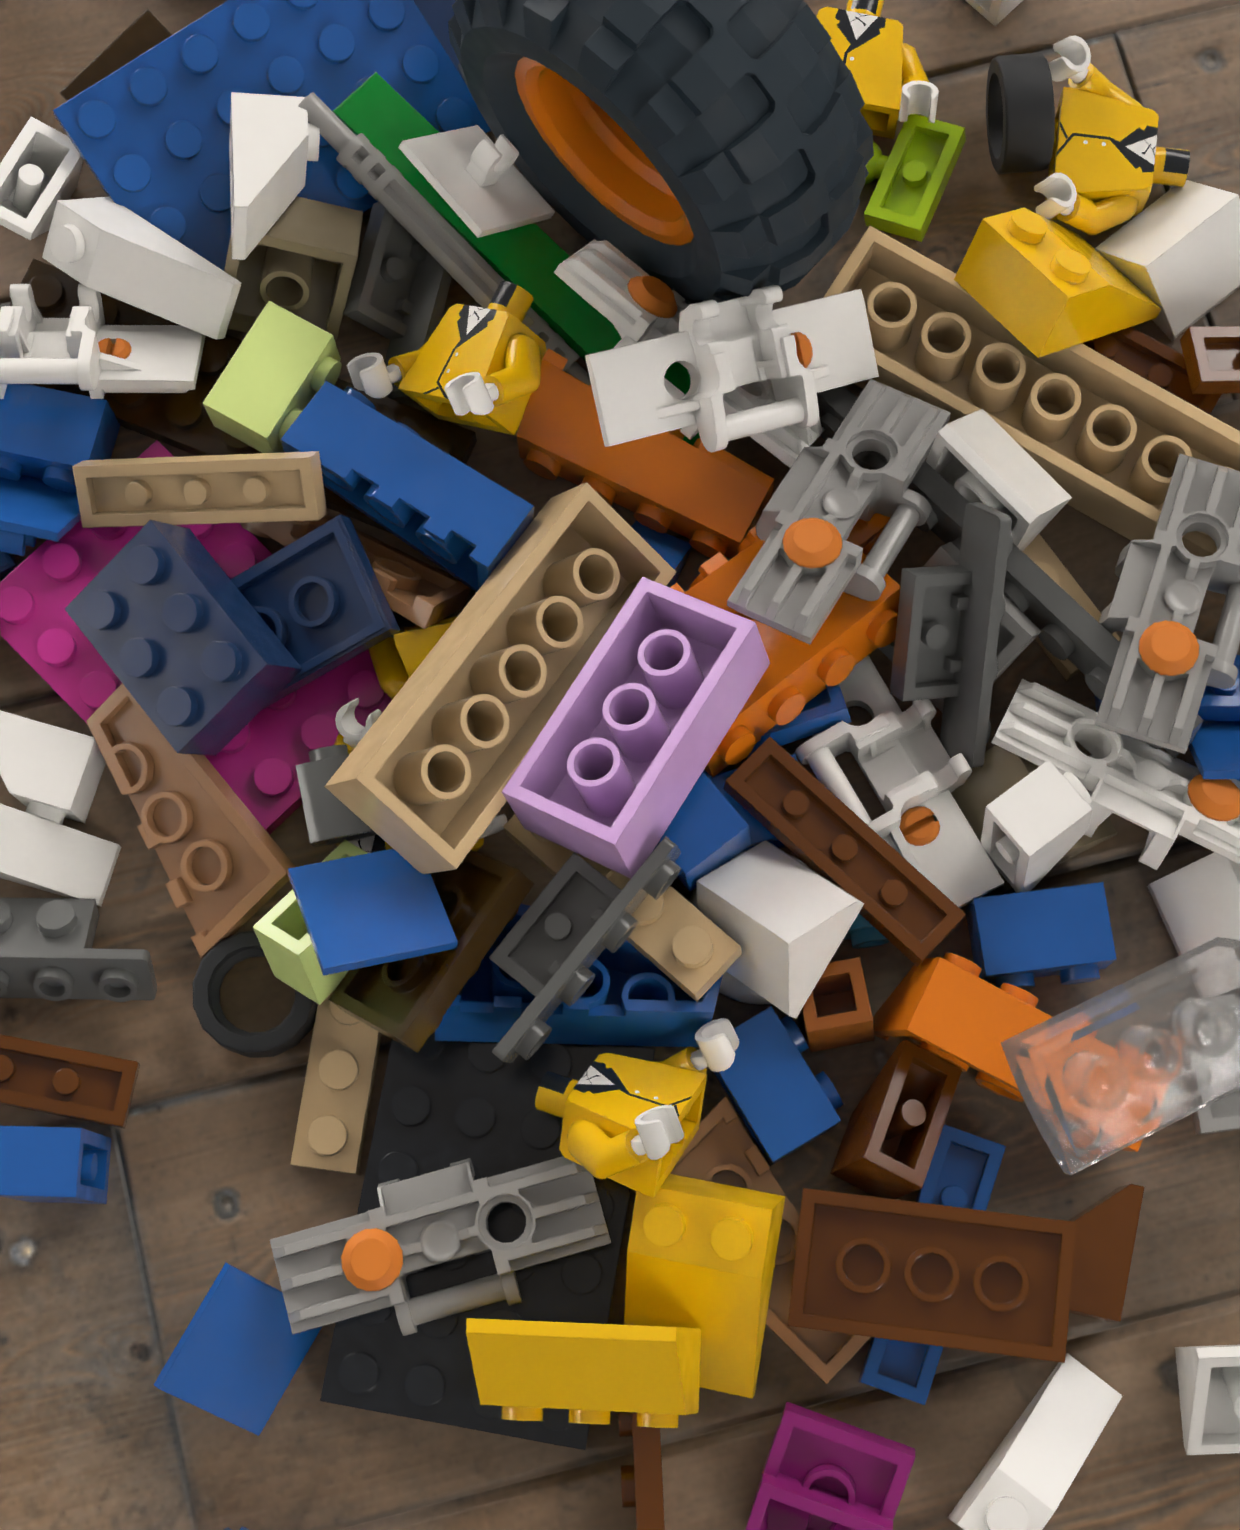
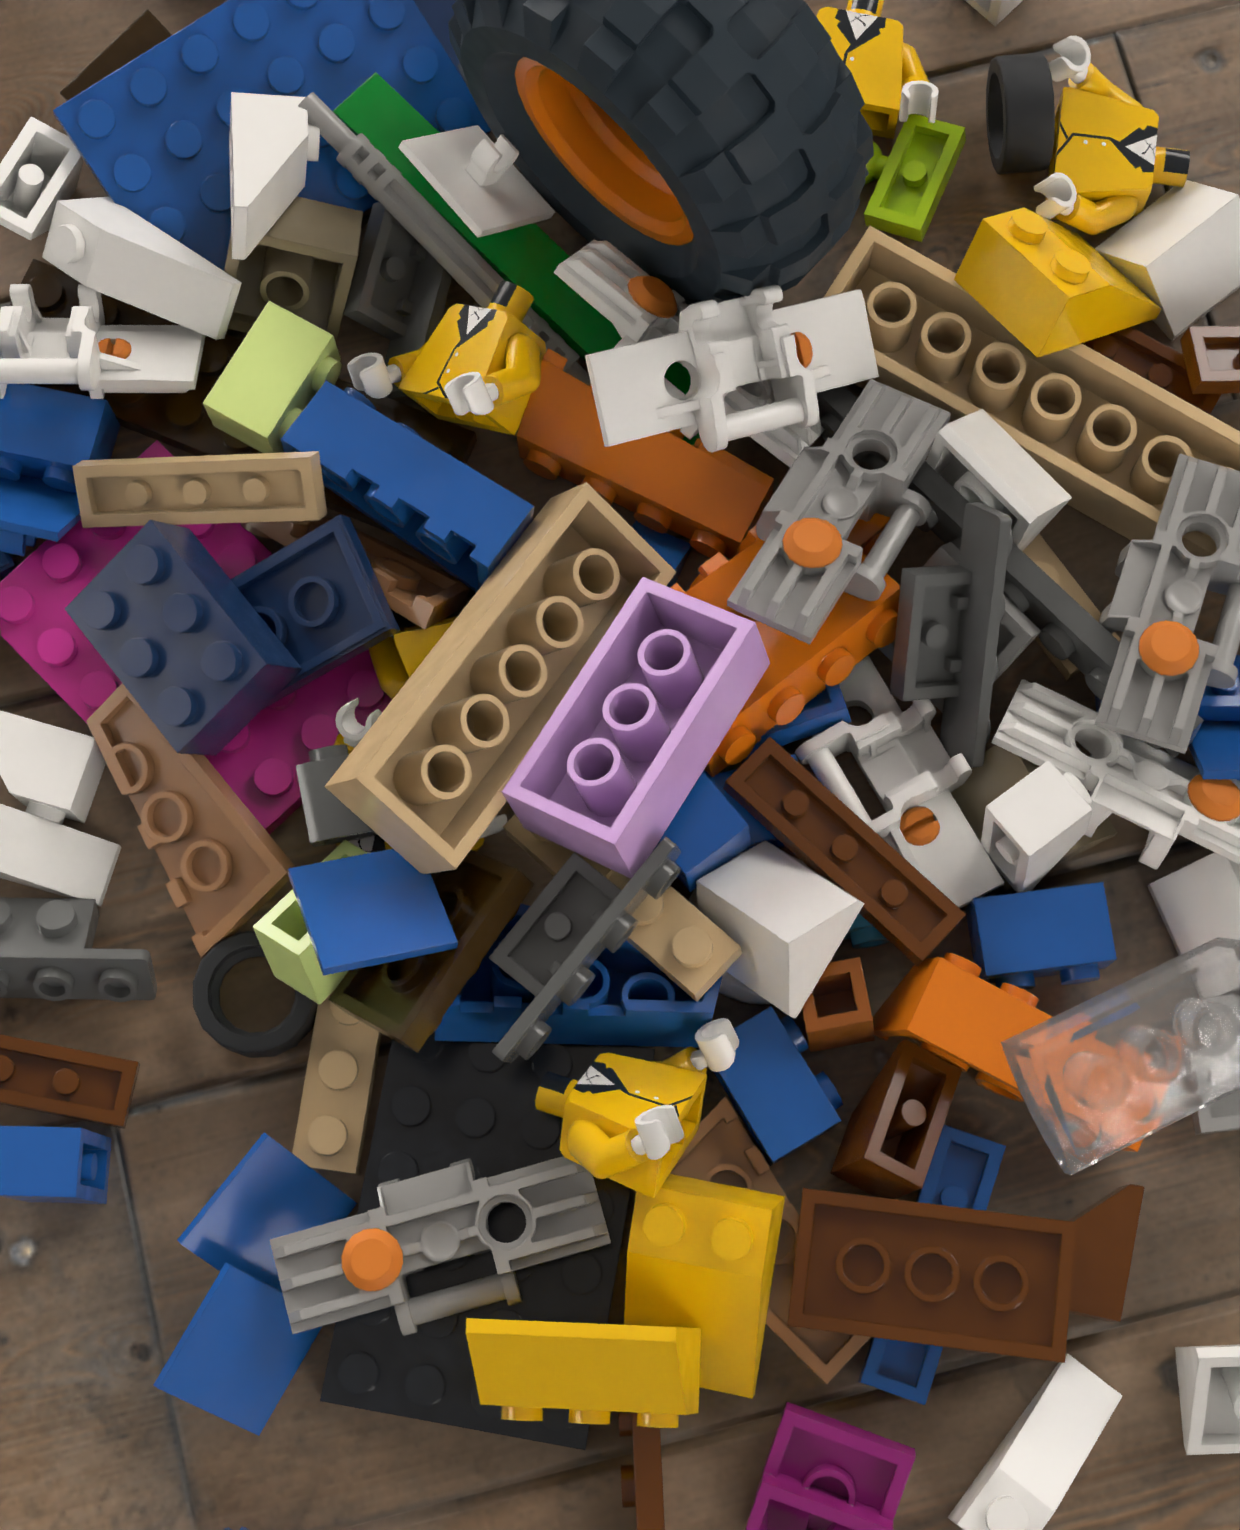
(259, 1201): none -> blue piece

